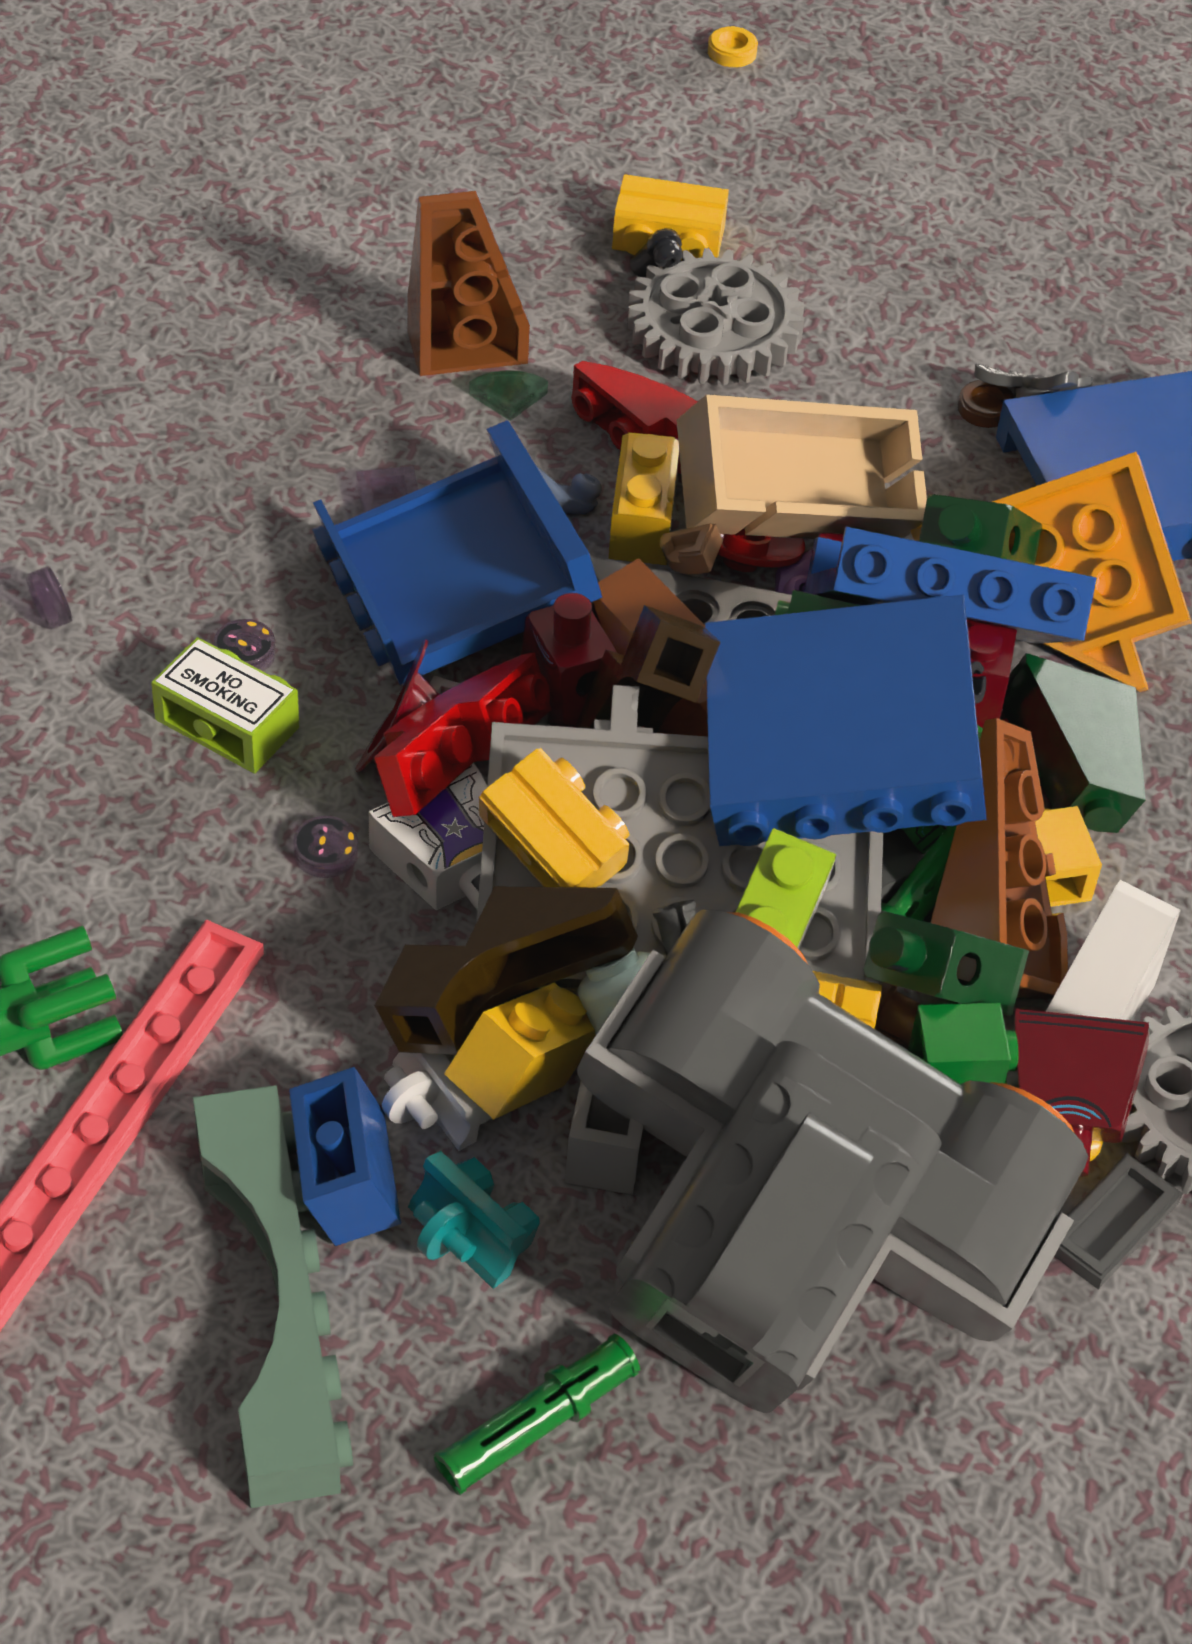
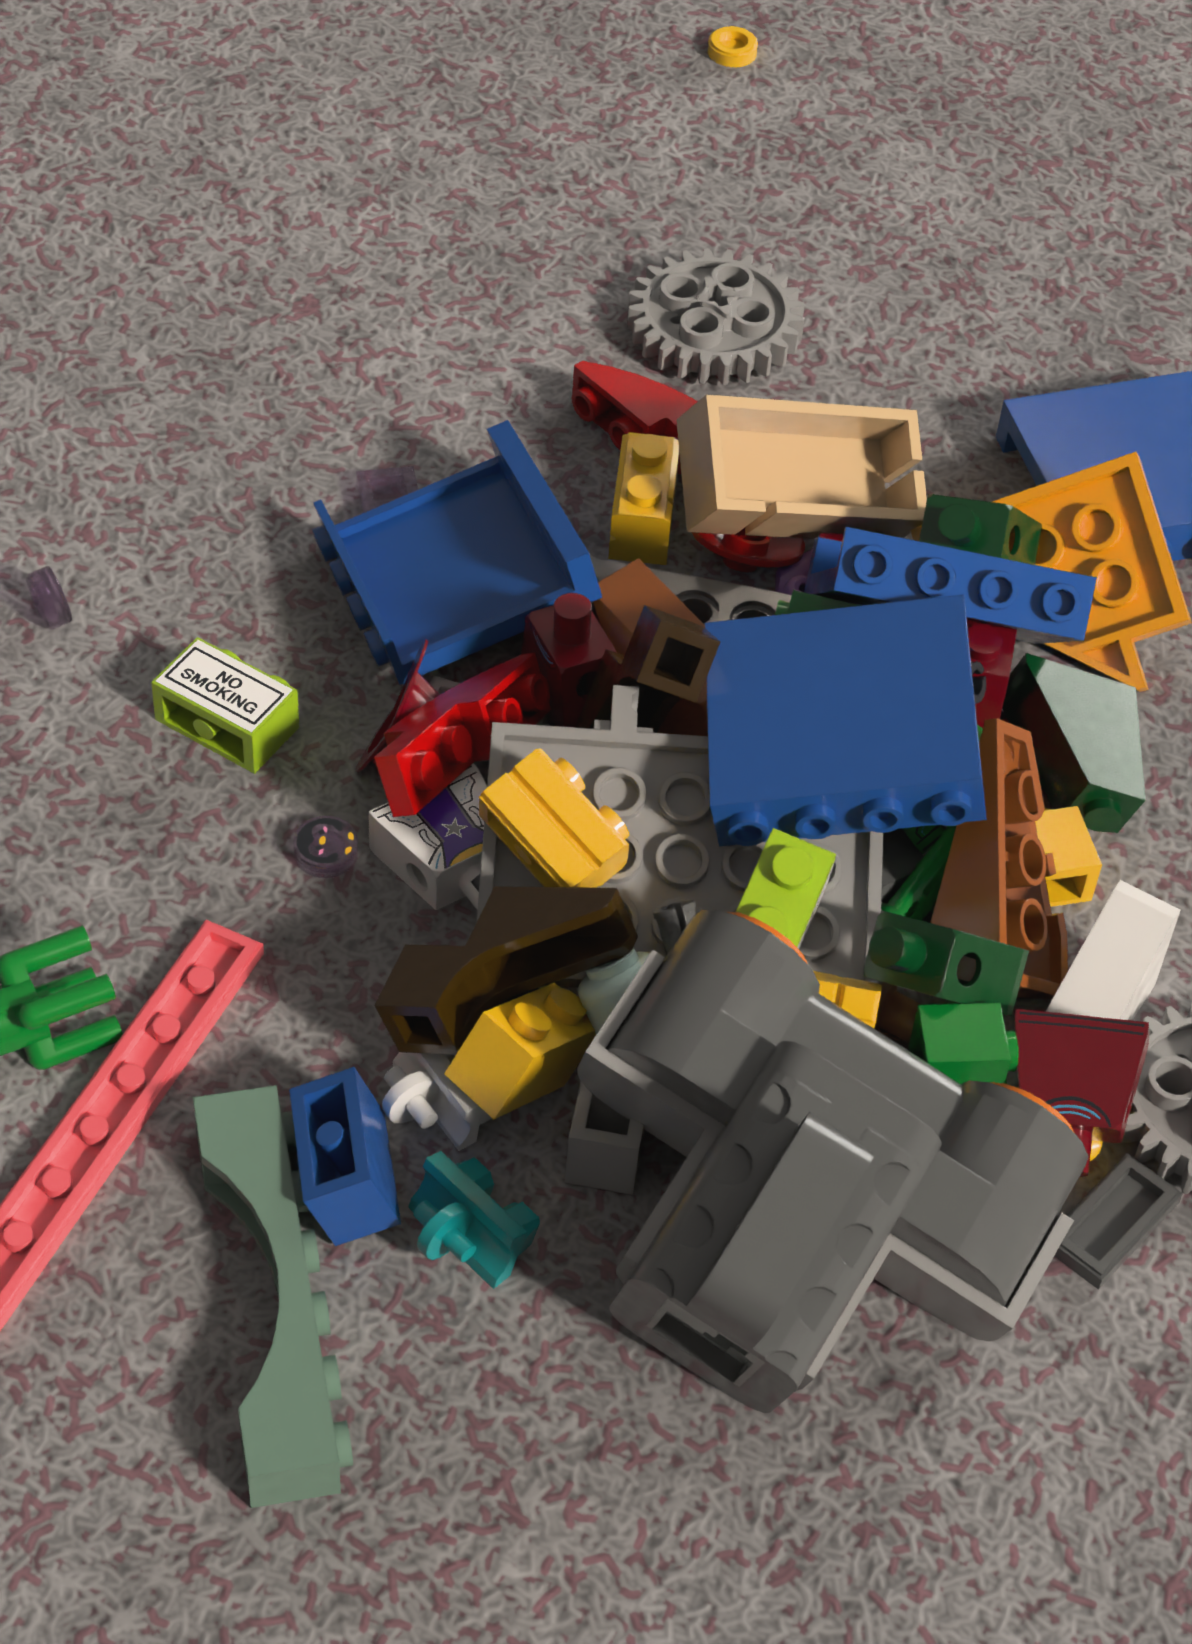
(249, 641): tile -> none
(461, 292): dark orange wedge -> none
(508, 391): clear green tile -> none
(561, 1397): green pin -> none
(577, 498): sand blue arm -> none
(657, 204): yellow brick -> none
(660, 249): black arm -> none
(692, 548): medium nougat tile -> none
(982, 403): reddish brown tile -> none
(1031, 384): dark grey animal -> none

